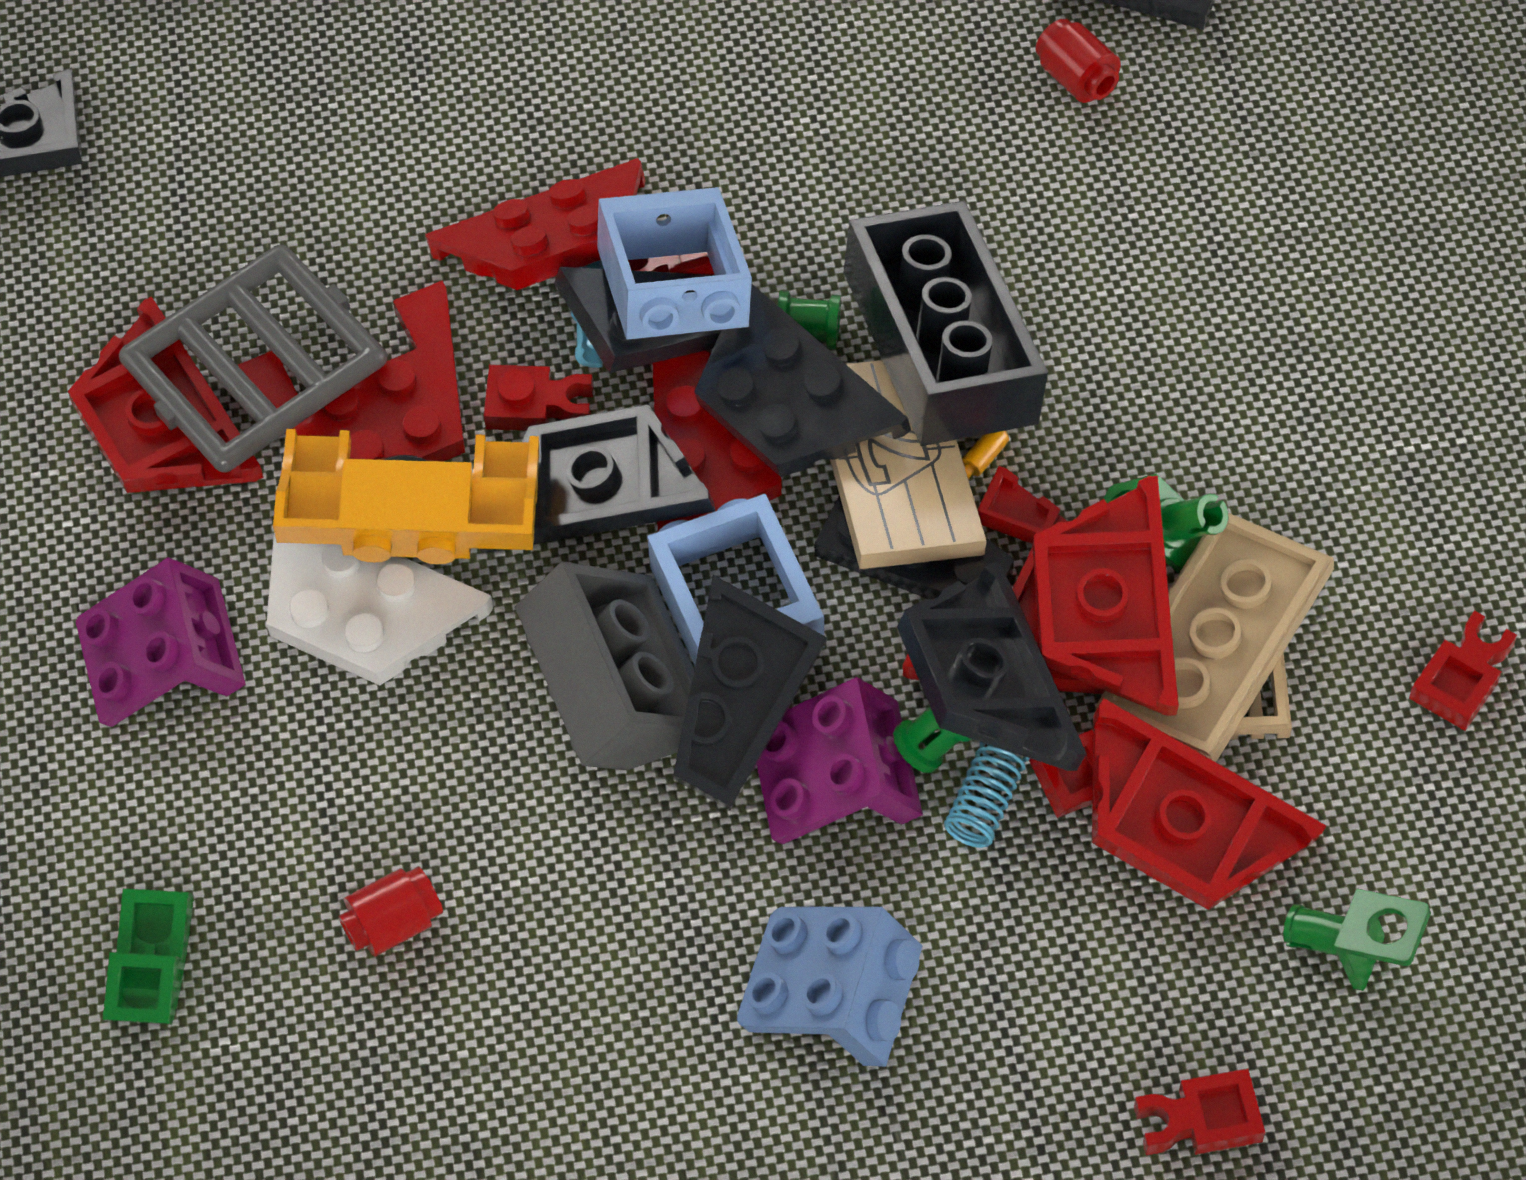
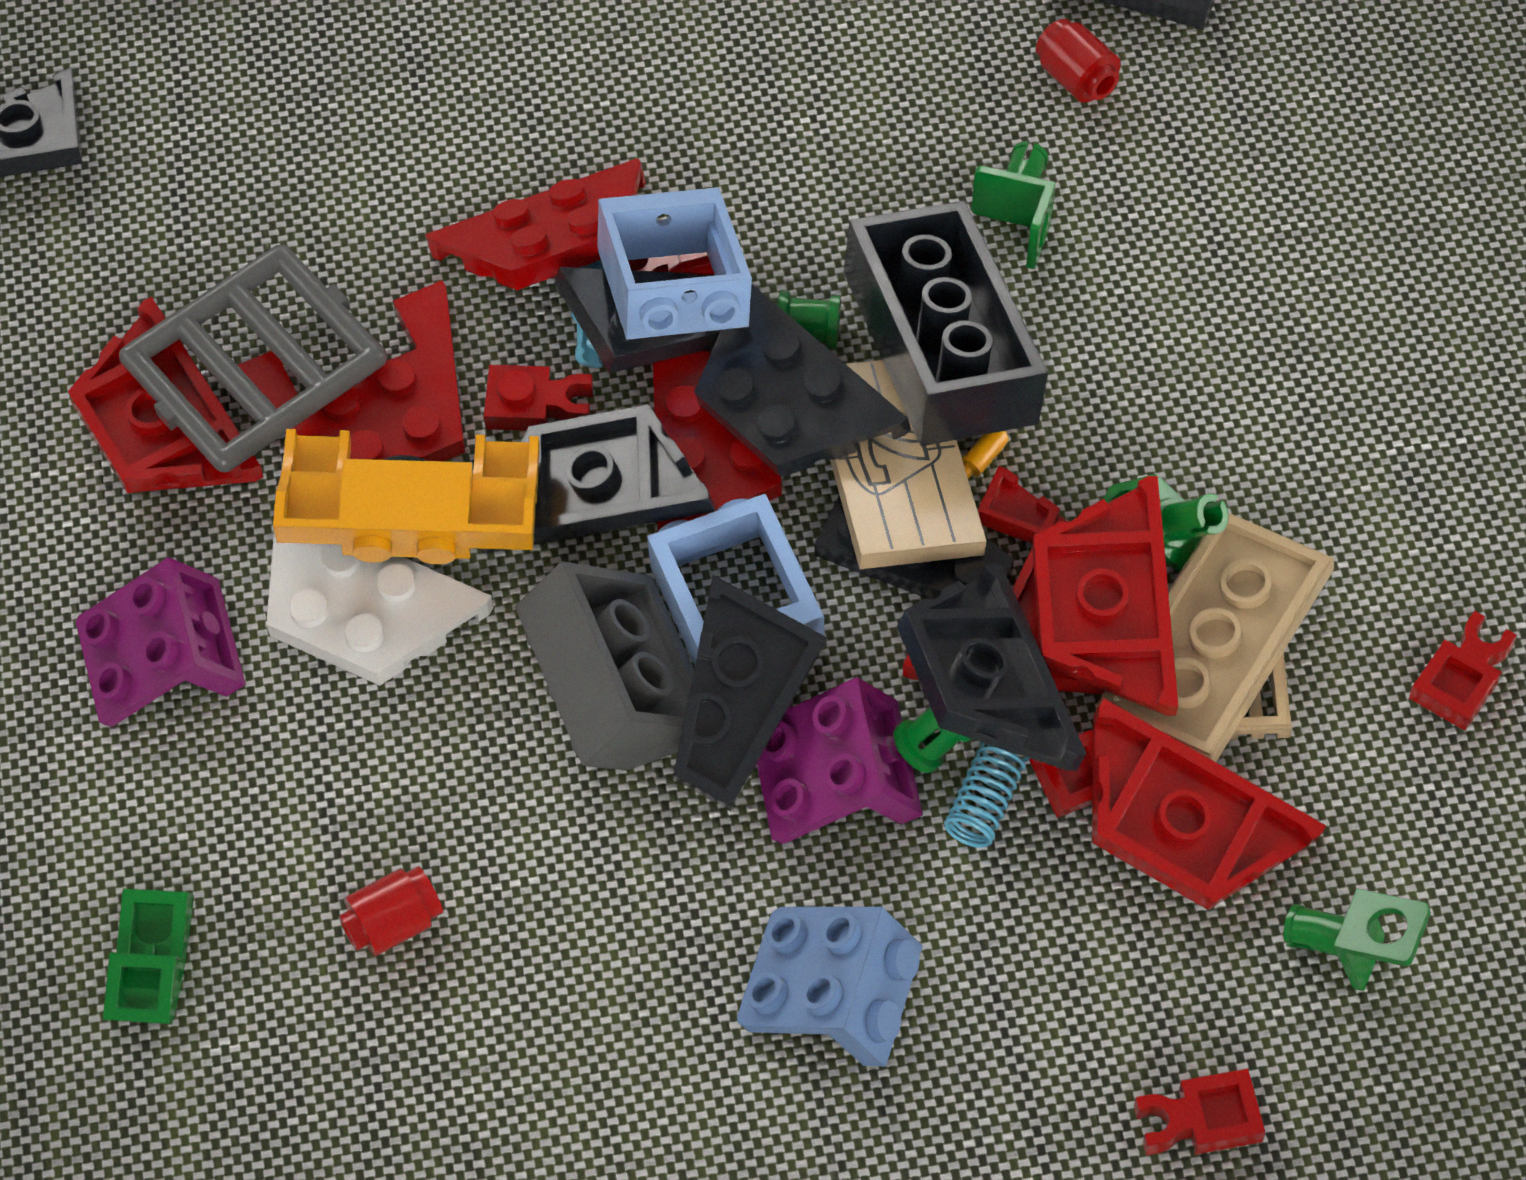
(1018, 195): none -> green bracket

